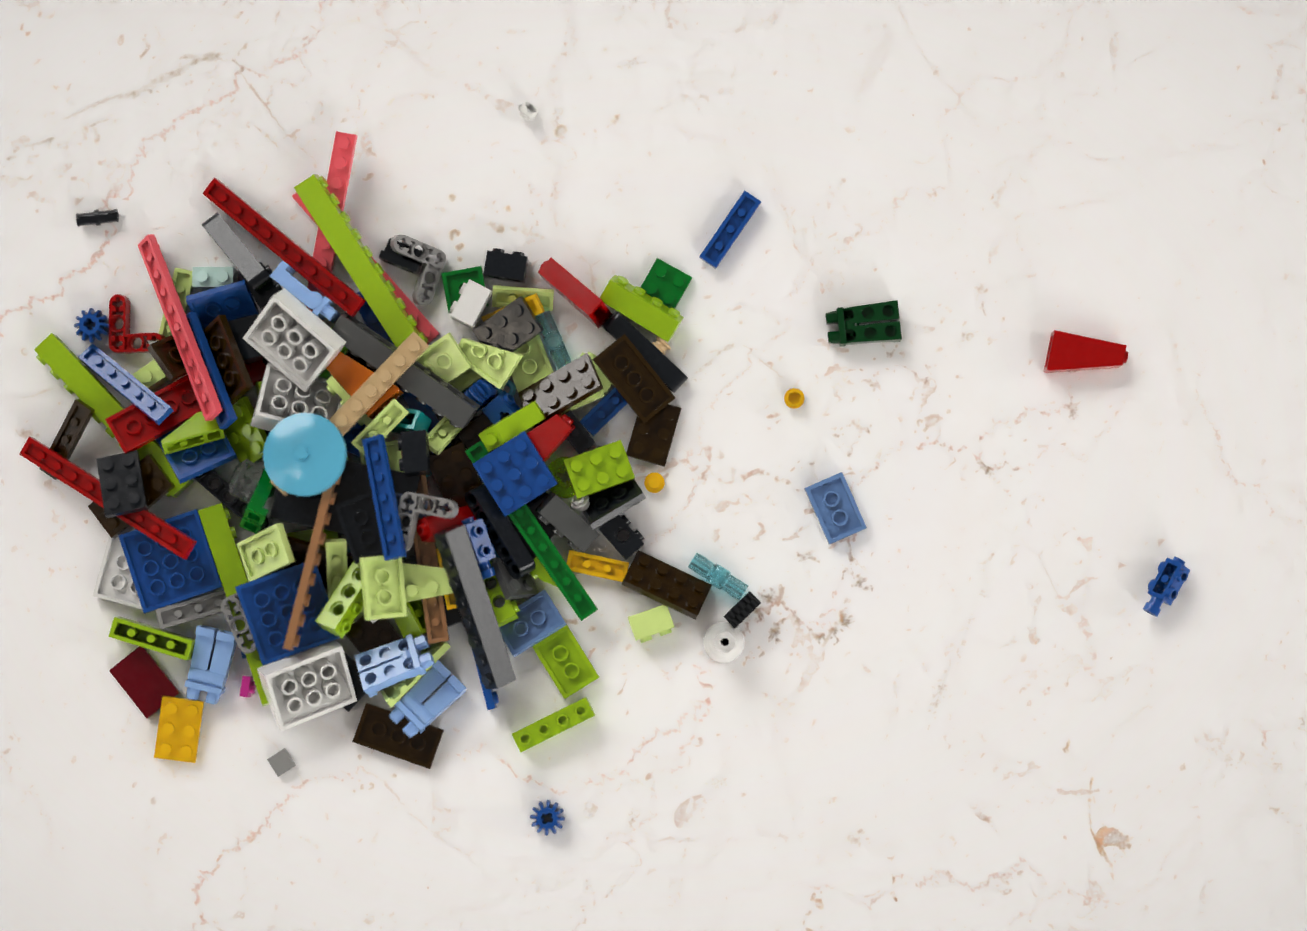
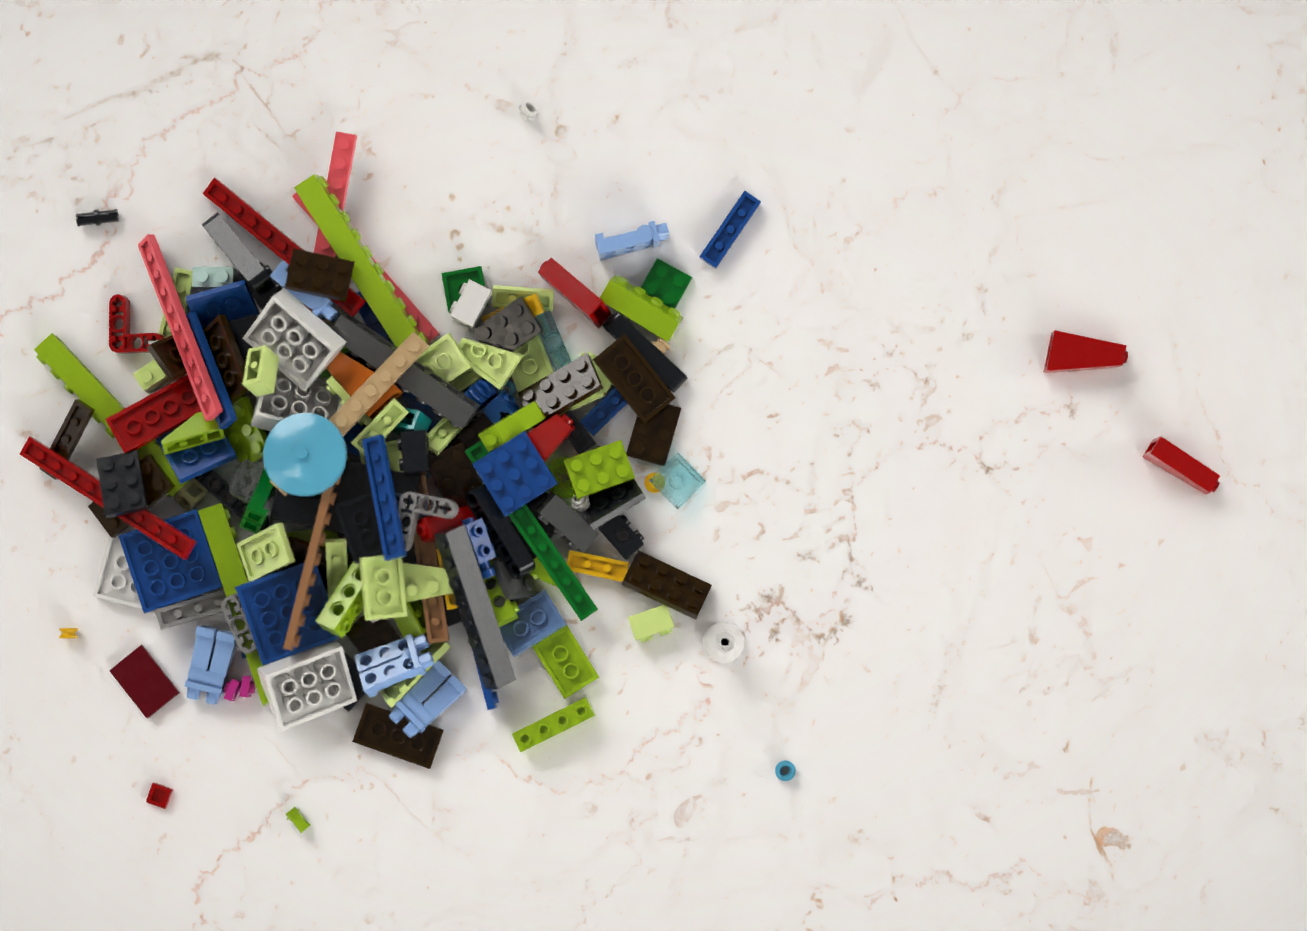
(68, 632): none -> yellow bush
(87, 318): blue gear -> none
(125, 384): plate -> none
(152, 638): lime brick -> none
(159, 795): none -> red tile
(179, 729): yellow plate -> none
(191, 495): none -> olive brick
(231, 689): none -> dark pink plate
(260, 371): none -> yellowish green brick
(281, 762): light grey tile -> none
(297, 819): none -> lime pin
(319, 275): none -> dark brown plate
(399, 260): black panel -> none
(429, 265): light grey beam -> none
(506, 266): black brick -> none
(549, 824): blue gear -> none
(631, 241): none -> light blue hips
(677, 480): none -> clear light blue tile
(718, 576): clear light blue piece -> none
(742, 609): black tyre -> none
(790, 775): none -> medium azure plate
(794, 398): yellow plate -> none
(835, 508): medium blue plate -> none
(850, 318): dark green hips -> none
(1166, 584): blue brick -> none
(1181, 465): none -> red slope

